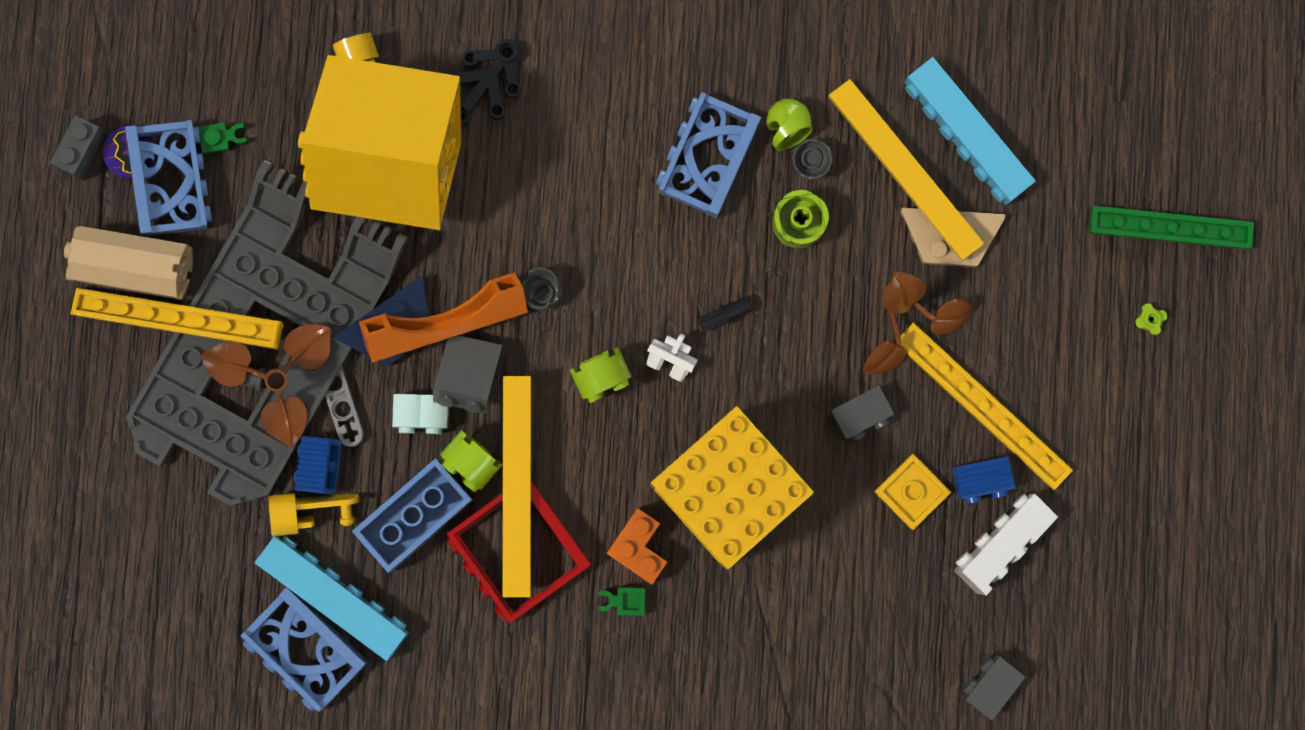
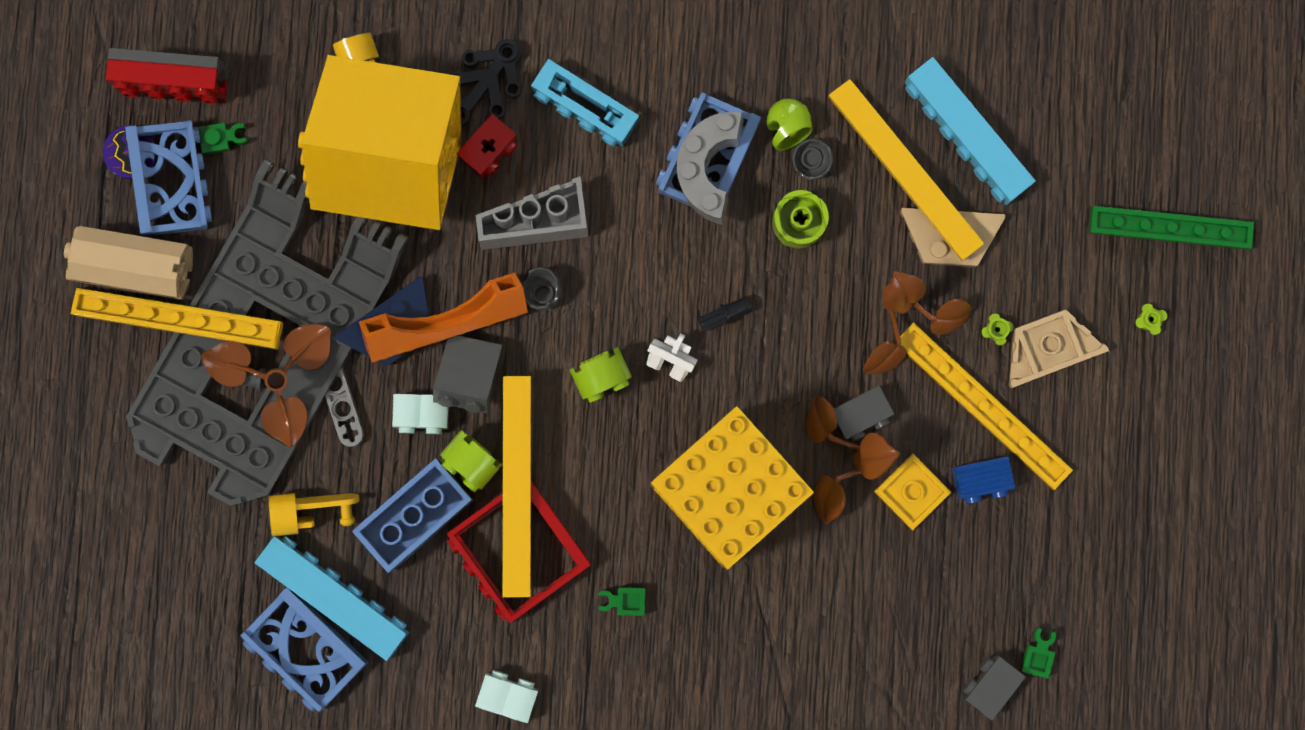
(78, 148): dark grey brick -> none
(167, 75): none -> red piece
(317, 465): blue brick -> none
(490, 133): none -> red brick
(506, 696): none -> light aqua brick
(536, 218): none -> light grey wedge
(547, 80): none -> medium azure brick
(631, 551): orange brick -> none
(694, 156): none -> light grey brick
(872, 459): none -> dark orange plant
(1004, 543): white wedge -> none
(1005, 328): none -> lime plate
(1038, 658): none -> green plate
(1050, 346): none -> tan wing

